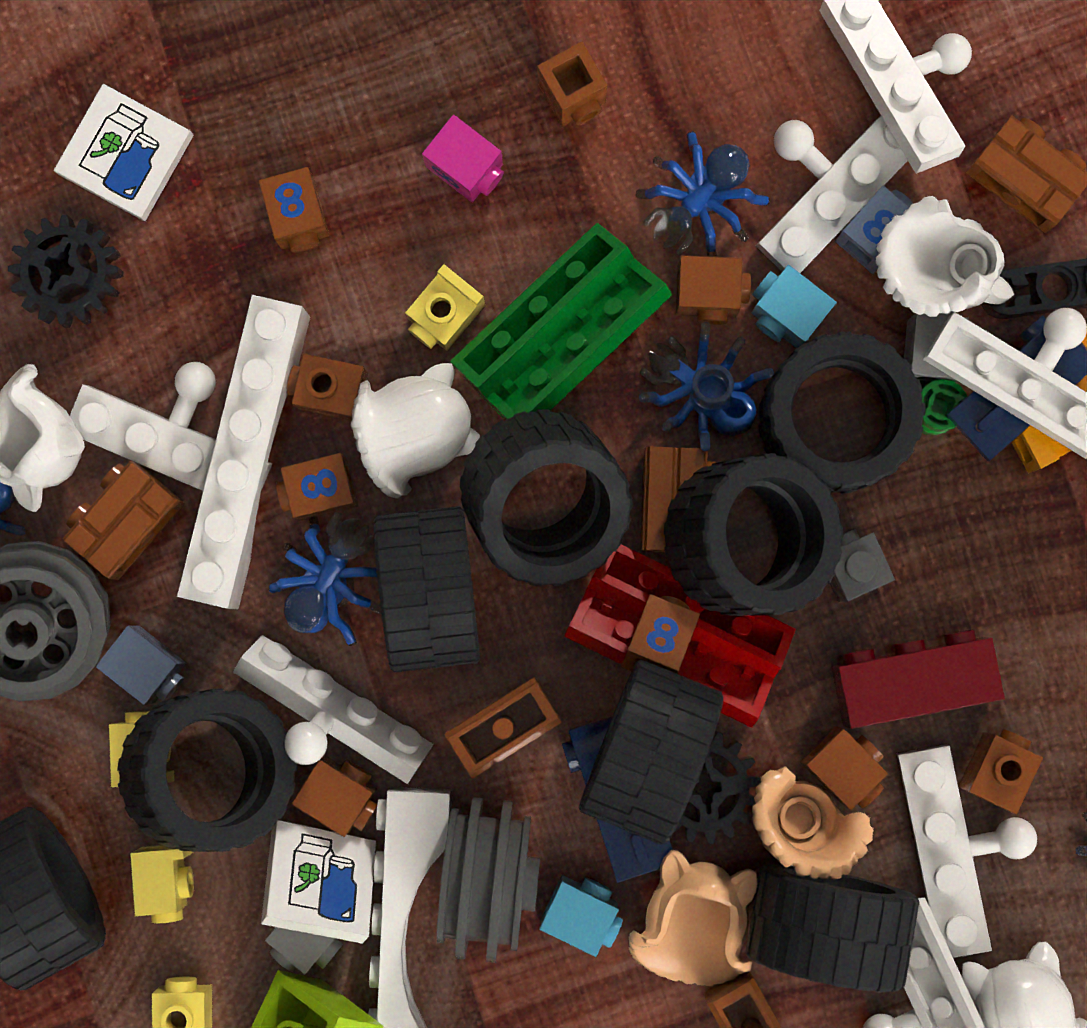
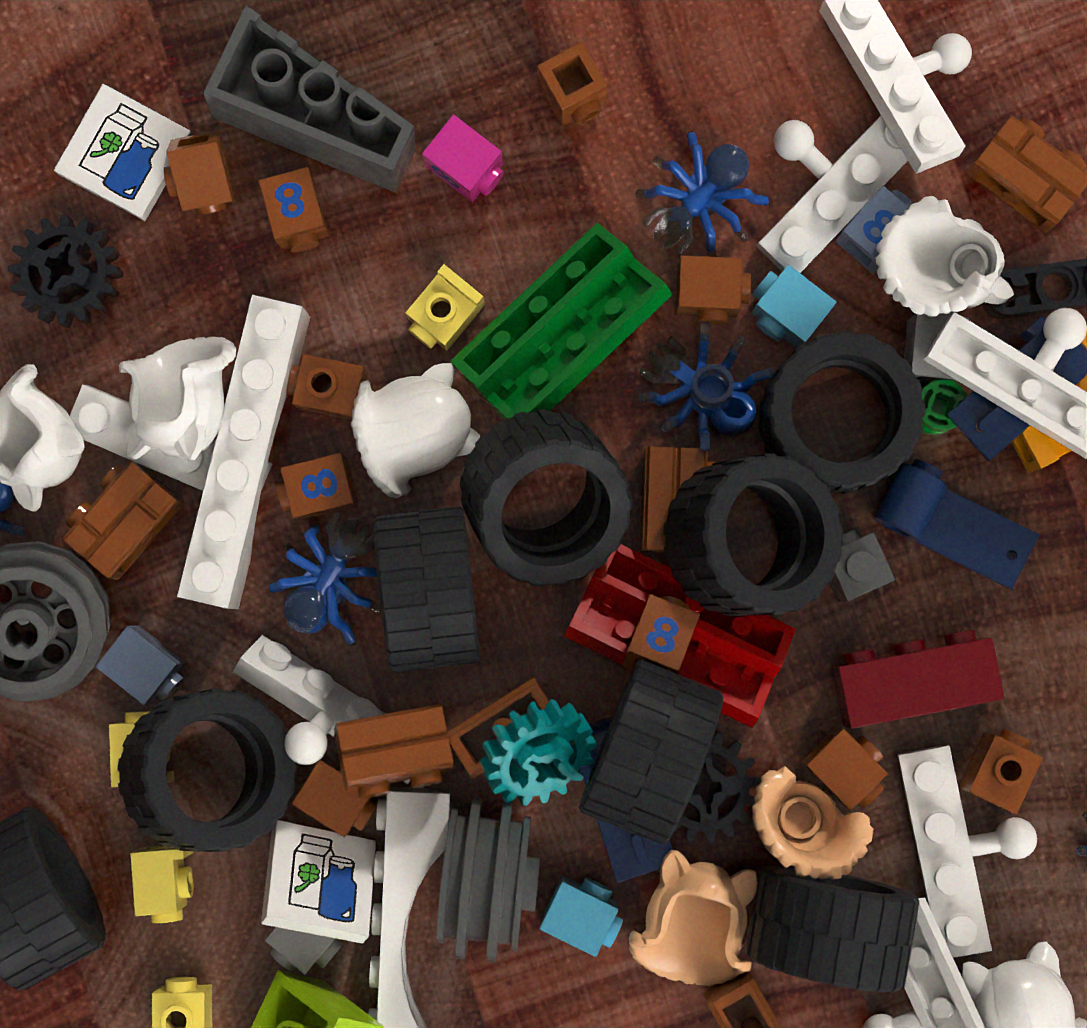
(178, 397): none -> white hair
(199, 172): none -> dark orange brick
(304, 105): none -> dark grey wedge
(393, 749): none -> dark orange brick
(538, 752): none -> teal gear
(953, 526): none -> dark blue door

